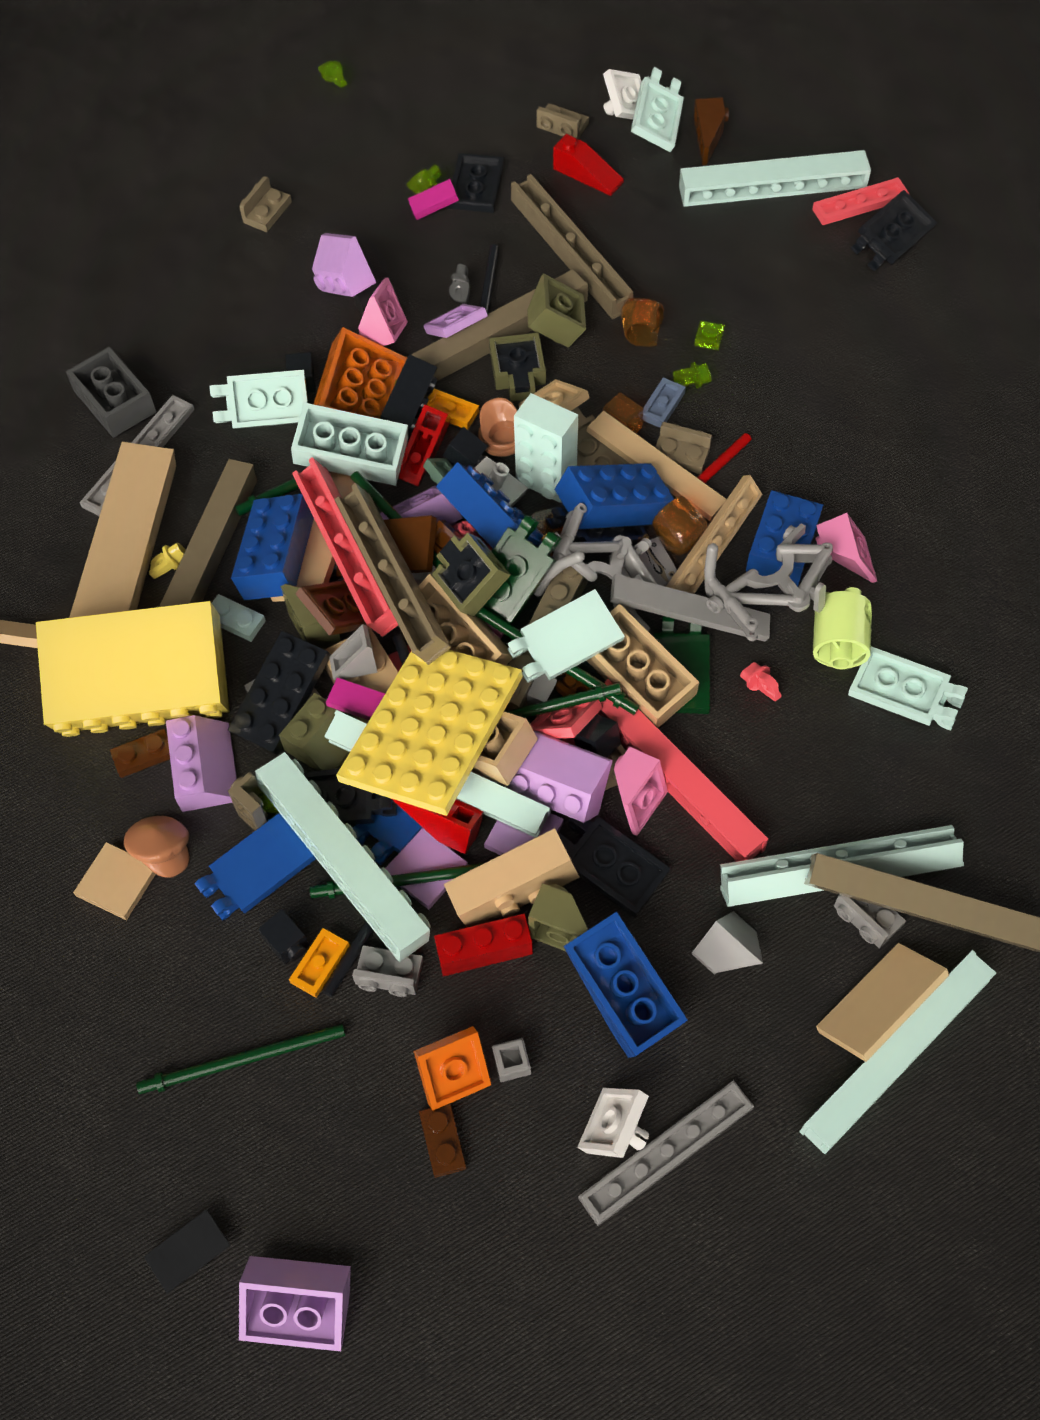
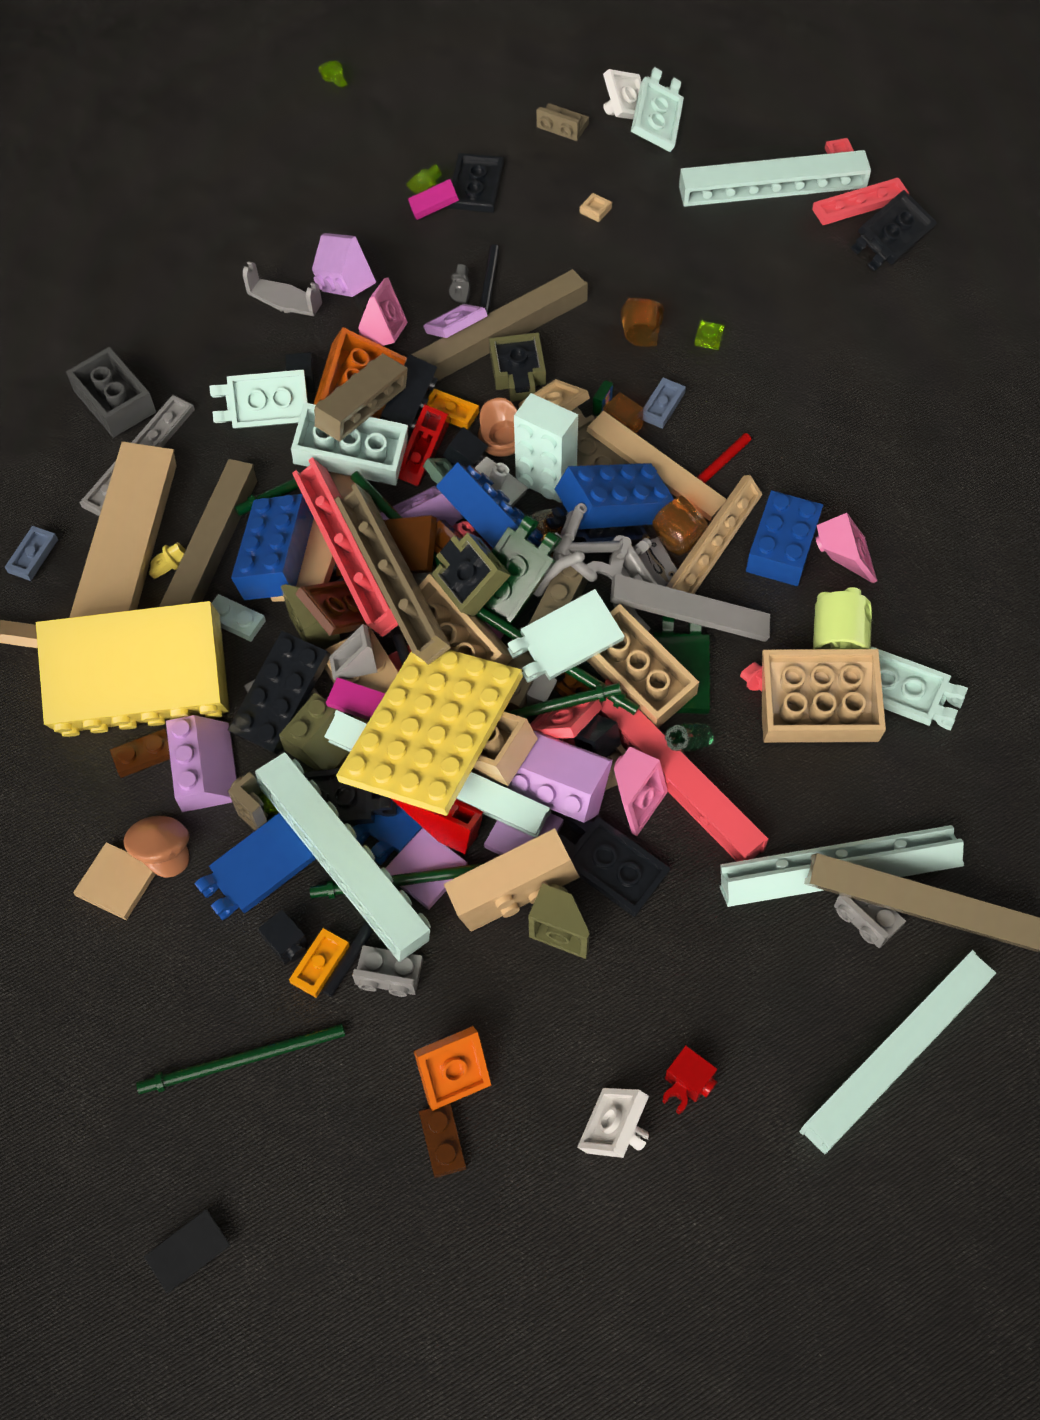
(31, 553): none -> sand blue plate
(263, 205): dark tan bracket -> none
(282, 295): none -> light grey piece
(293, 1303): lavender slope -> none
(360, 397): none -> dark tan brick
(483, 944): red brick -> none
(511, 1060): light grey slope -> none
(557, 311): olive slope -> none
(571, 245): dark tan tile -> none
(585, 165): red slope -> none
(595, 207): none -> tan tile
(602, 397): none -> dark green tile
(624, 985): blue slope -> none
(665, 1153): light grey tile -> none
(684, 446): dark tan bracket -> none
(689, 737): none -> clear green axle
(690, 1077): none -> red brick
(696, 374): clear neon green piece -> none
(709, 124): reddish brown slope -> none
(729, 945): light grey slope -> none
(795, 597): light grey piece -> none
(822, 696): none -> tan slope
(838, 146): none -> coral tile
(882, 1001): tan tile -> none

